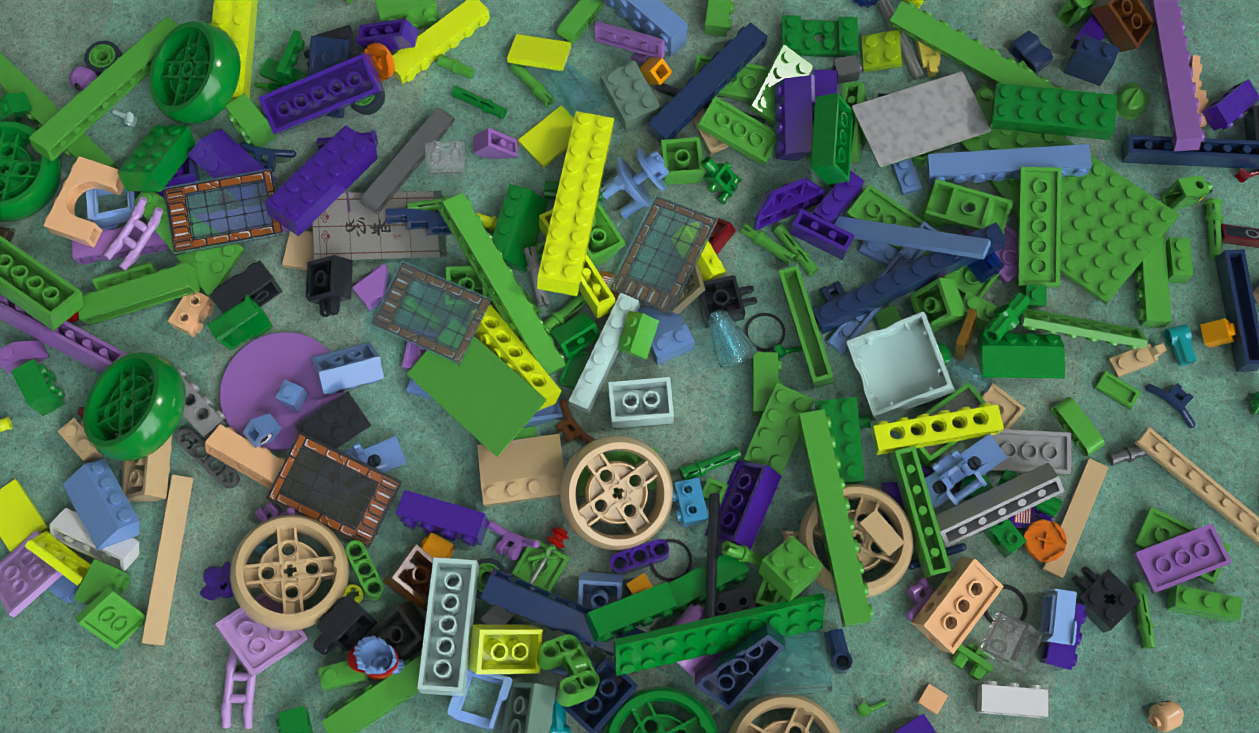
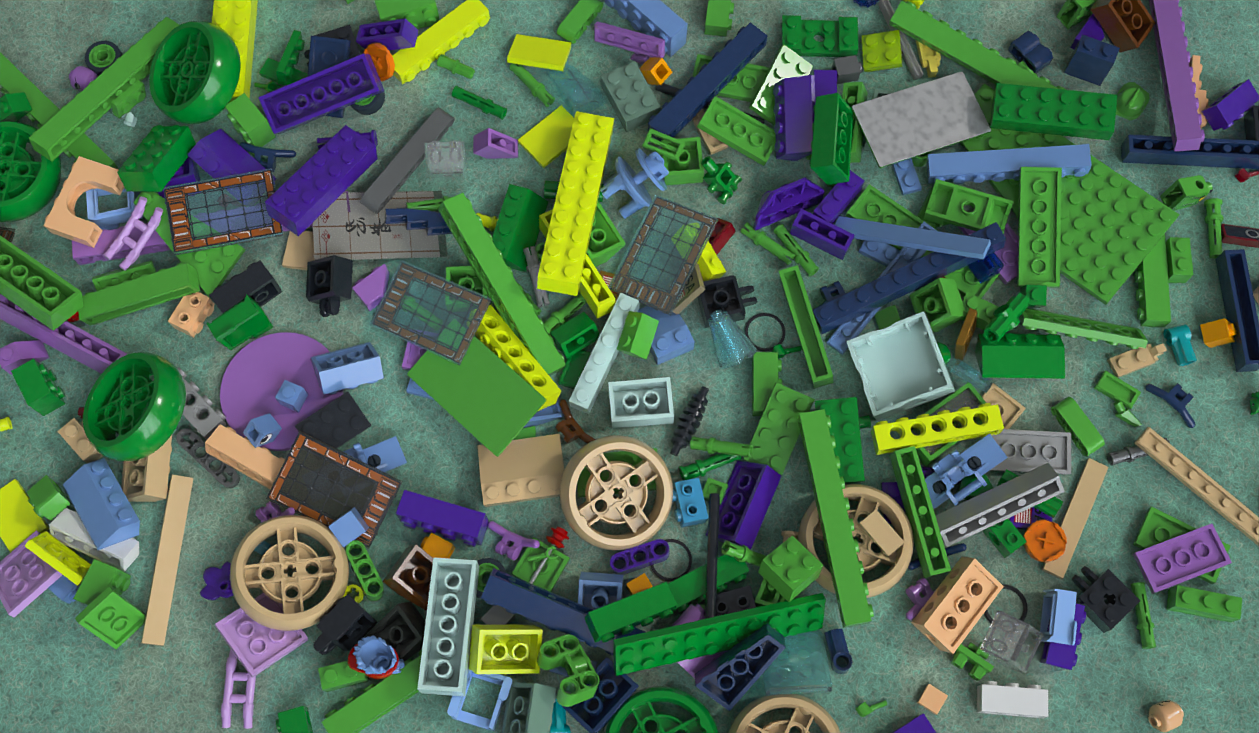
(47, 498): none -> bright green brick
(128, 99): none -> bright green plate
(348, 527): none -> medium blue piece
(678, 151): none -> bright green tile
(689, 421): none -> black piece
(716, 446): none -> bright green pin
(1126, 415): none -> bright green bar

